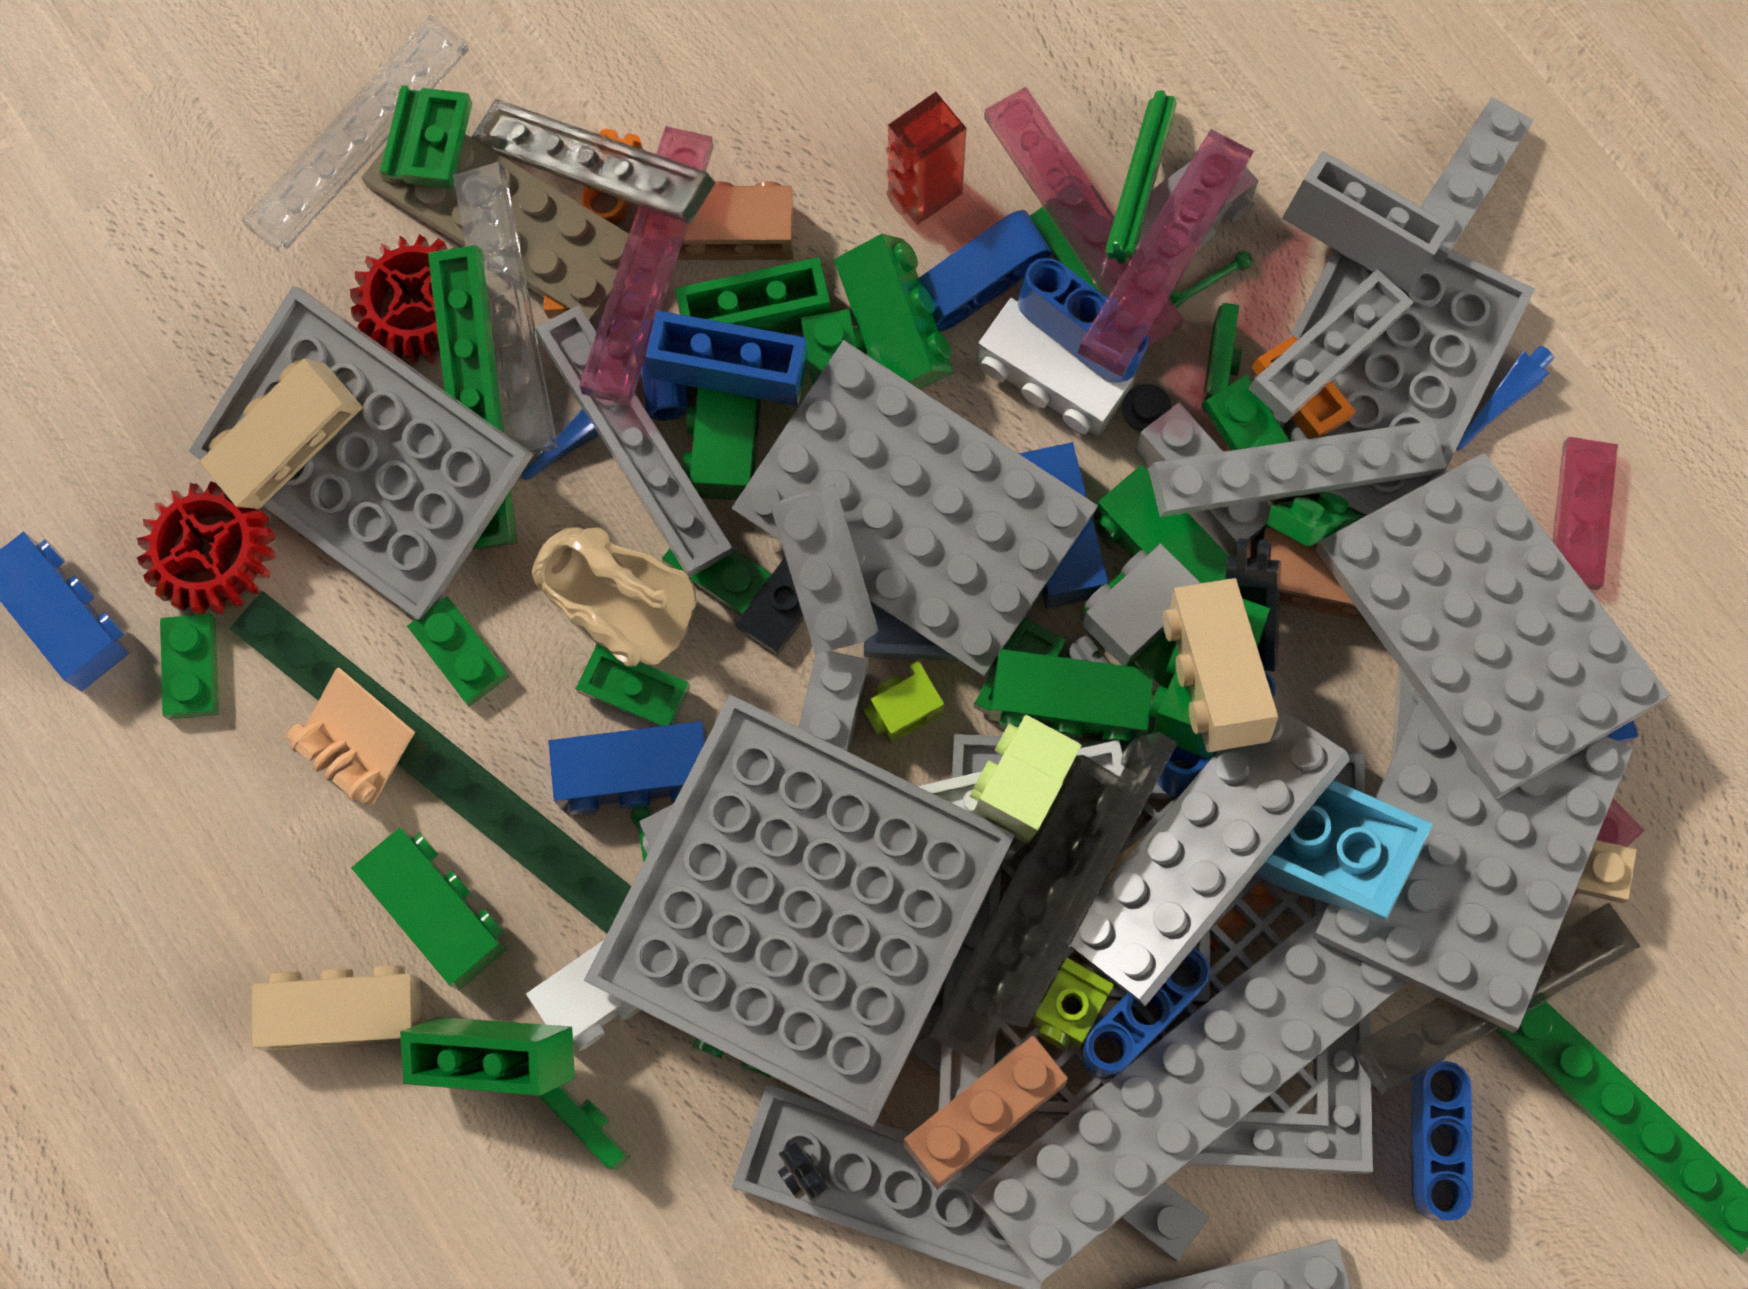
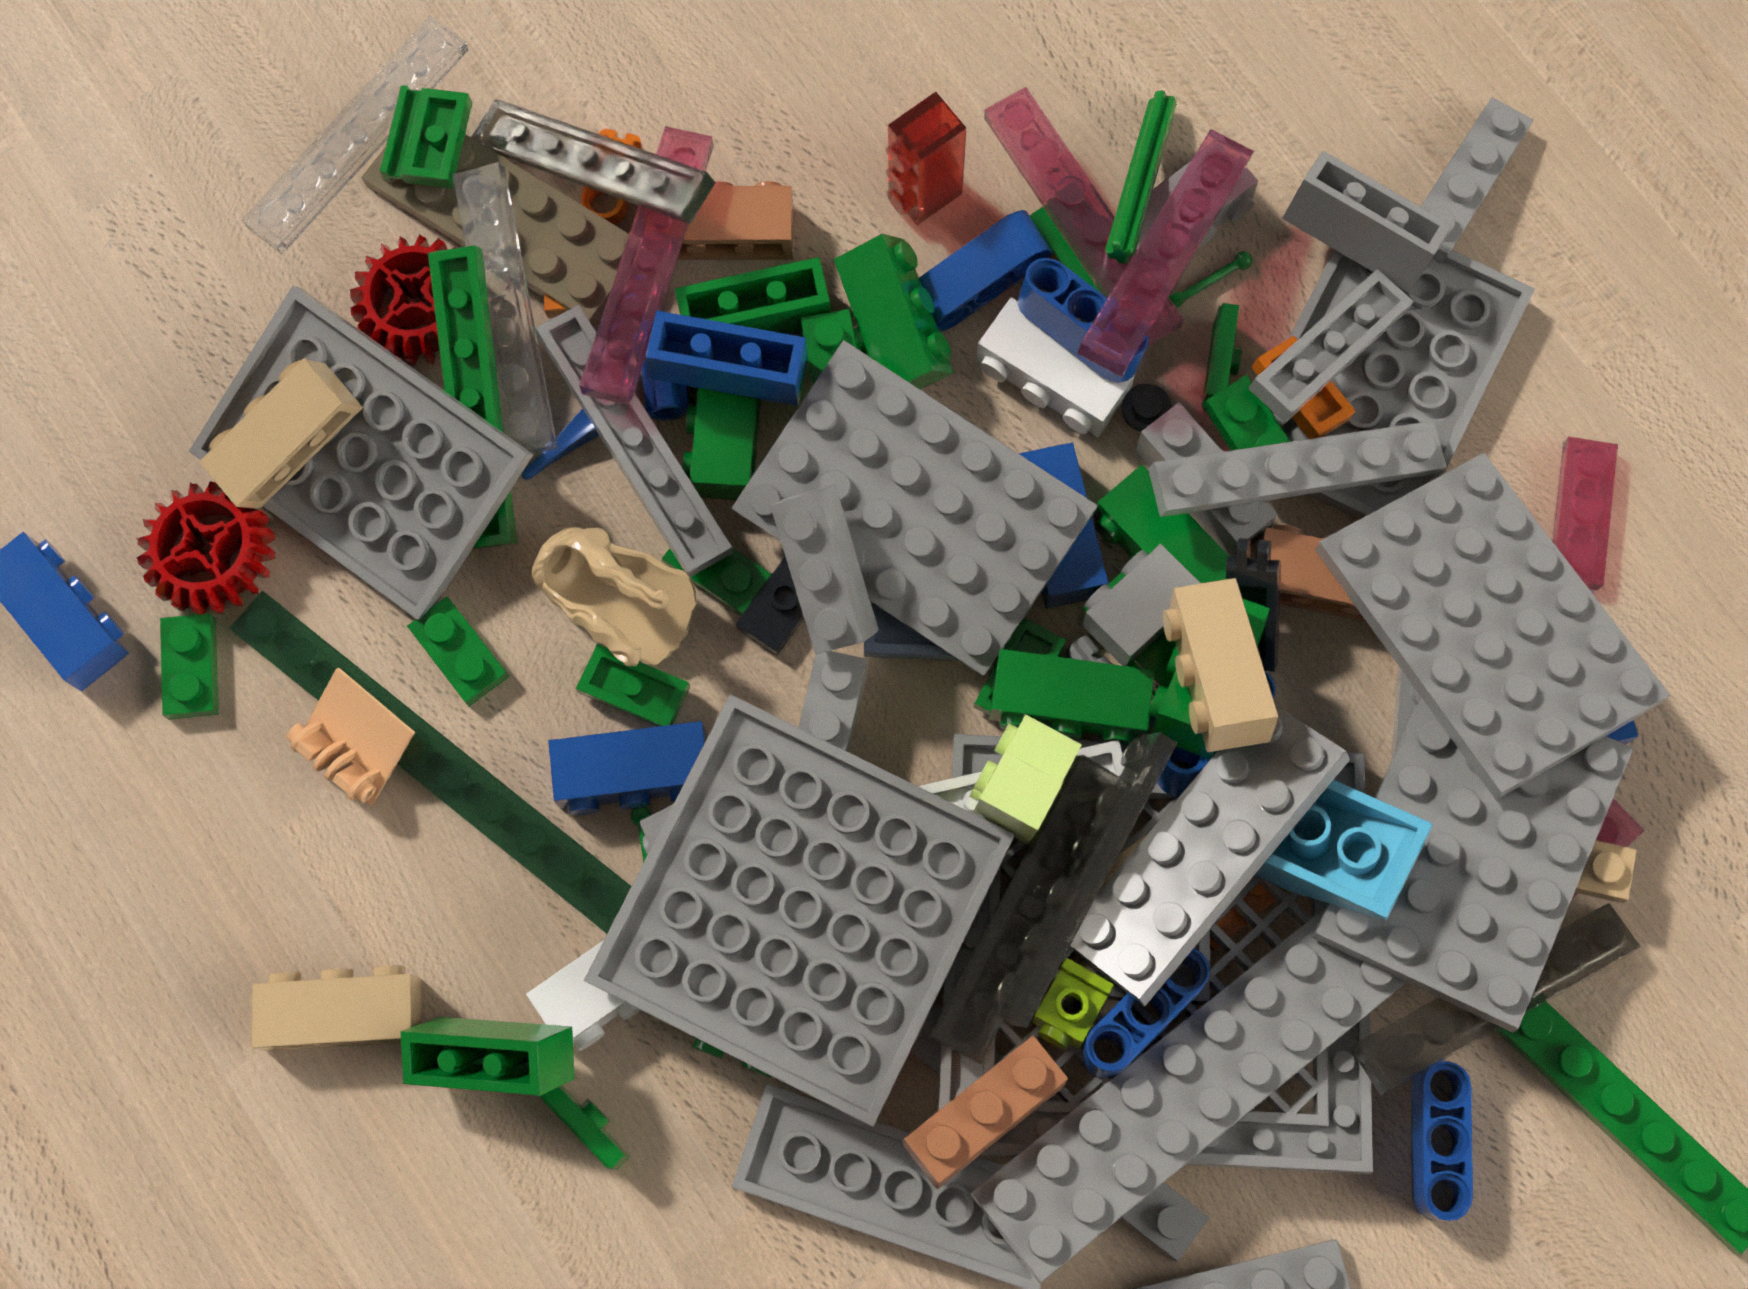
(431, 907): green brick -> none
(802, 1174): black hinge -> none
(904, 705): lime brick -> none
(1312, 517): green plate -> none
(1520, 380): blue piece -> none

